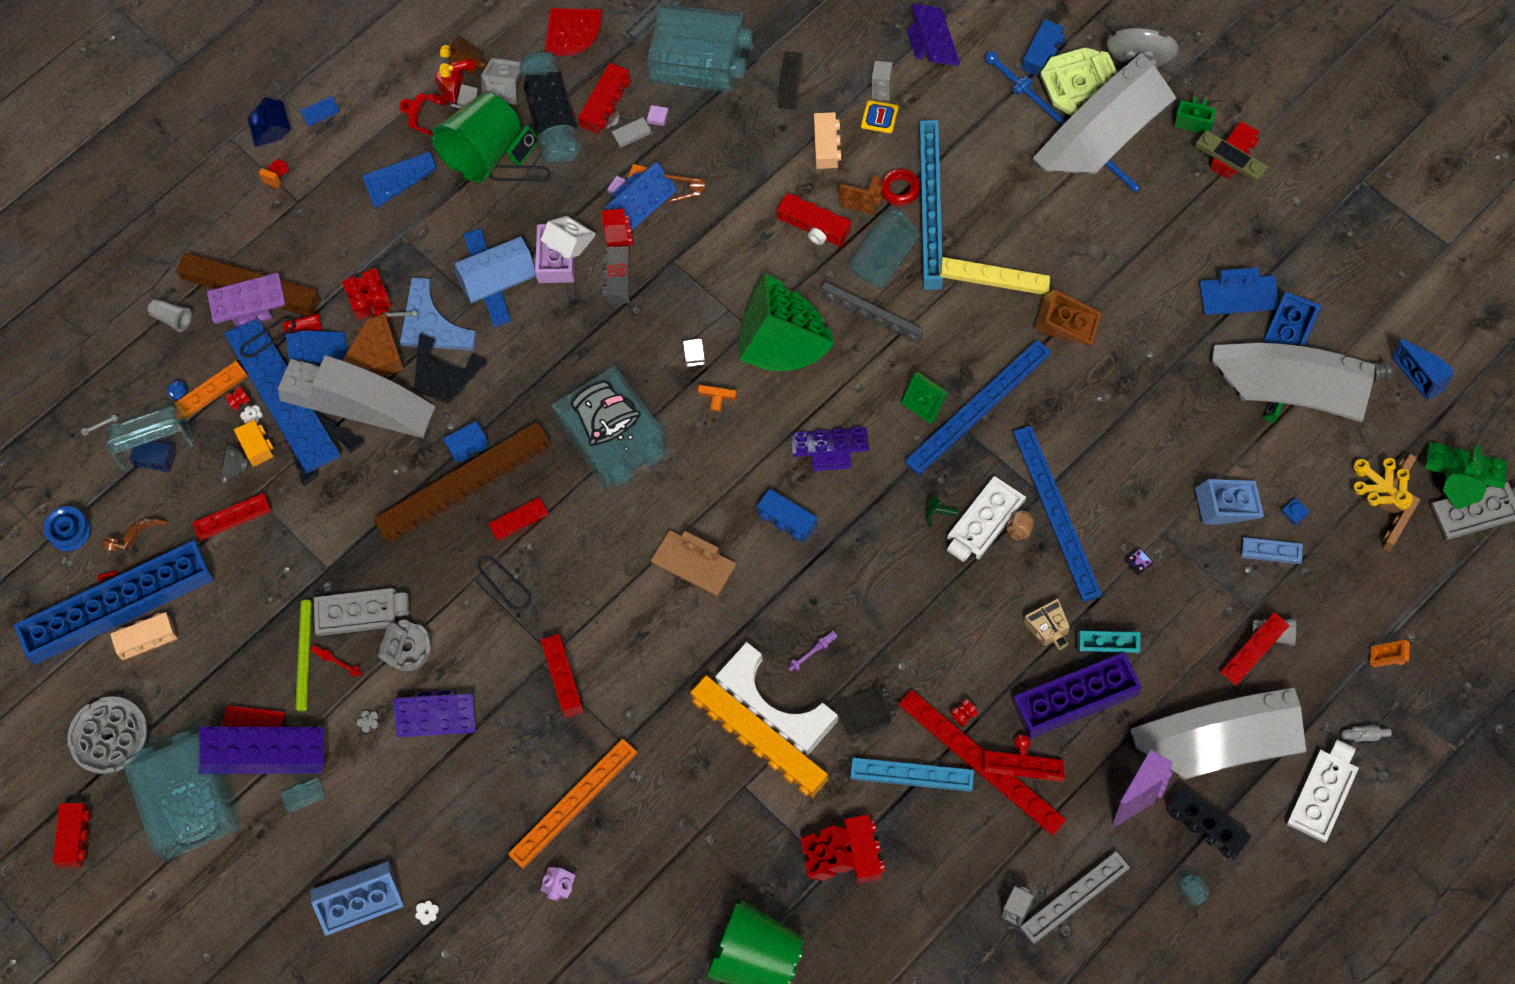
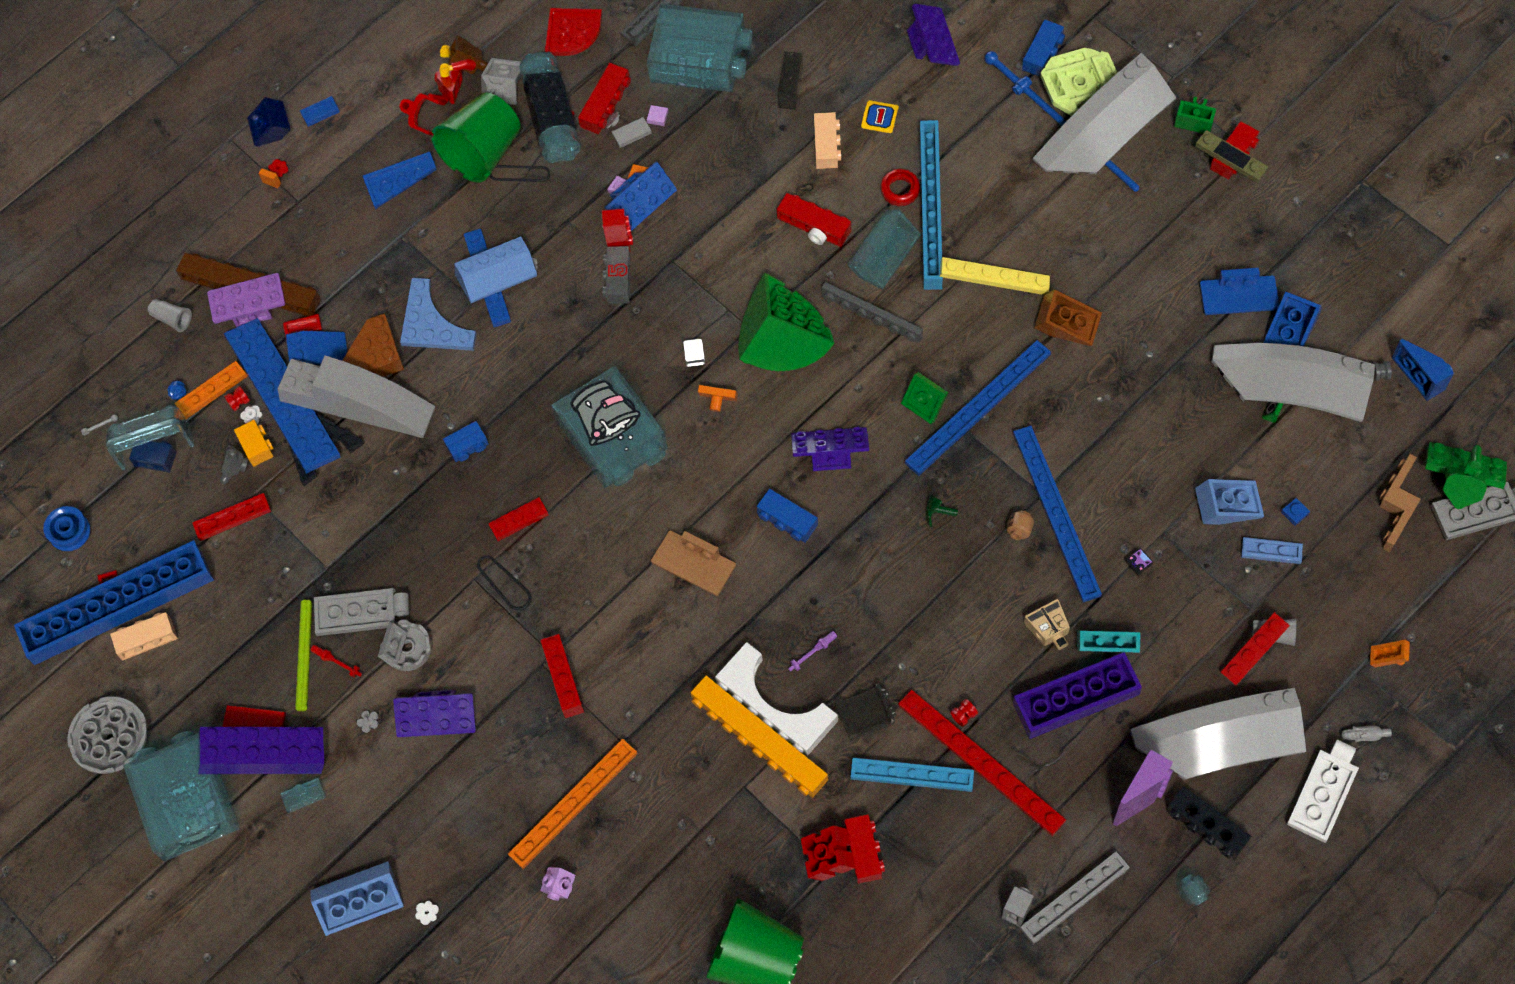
(71, 835): red brick -> none
(132, 533): dark orange plant -> none
(250, 356): black piece -> none
(366, 293): red brick -> none
(379, 311): light grey hinge -> none
(438, 378): black wing -> none
(462, 483): reddish brown brick -> none
(466, 95): light grey bracket -> none
(522, 146): slope -> none
(550, 264): lavender brick -> none
(567, 236): white slope -> none
(696, 185): dark orange plant -> none
(861, 199): dark orange bracket -> none
(882, 80): light grey brick -> none
(984, 520): white hinge -> none
(1023, 765): red plate -> none
(1131, 42): light grey brick -> none
(1383, 486): yellow plant -> none

